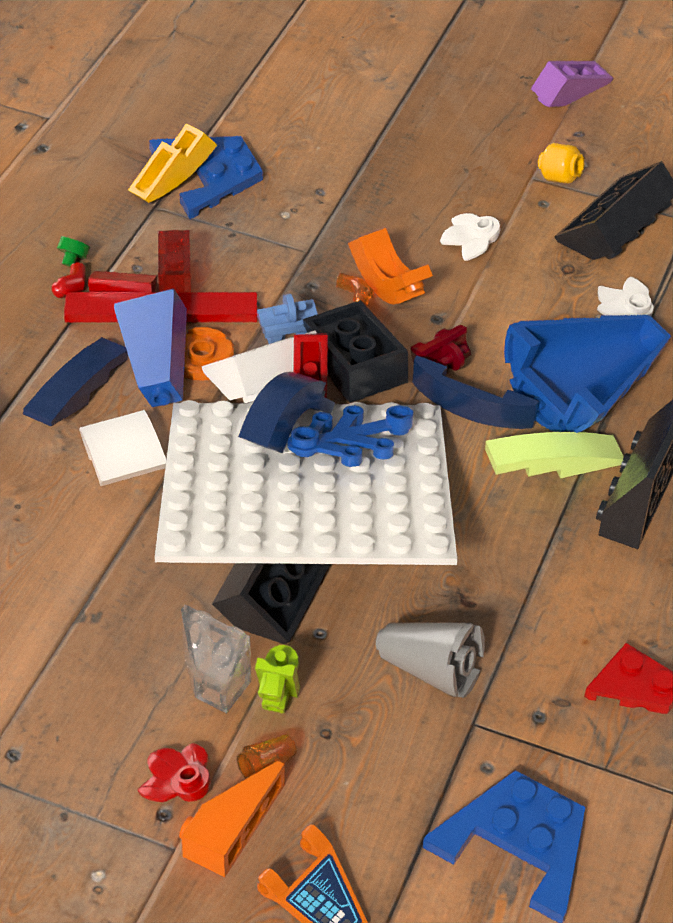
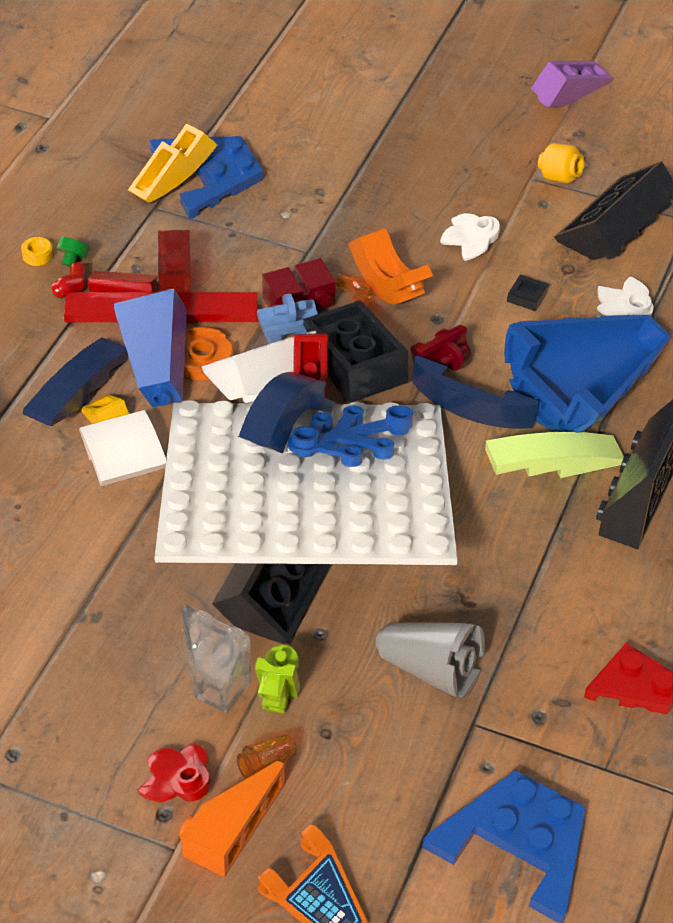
(37, 251): none -> yellow tile
(105, 409): none -> yellow slope
(316, 285): none -> dark red piece
(527, 292): none -> black tile

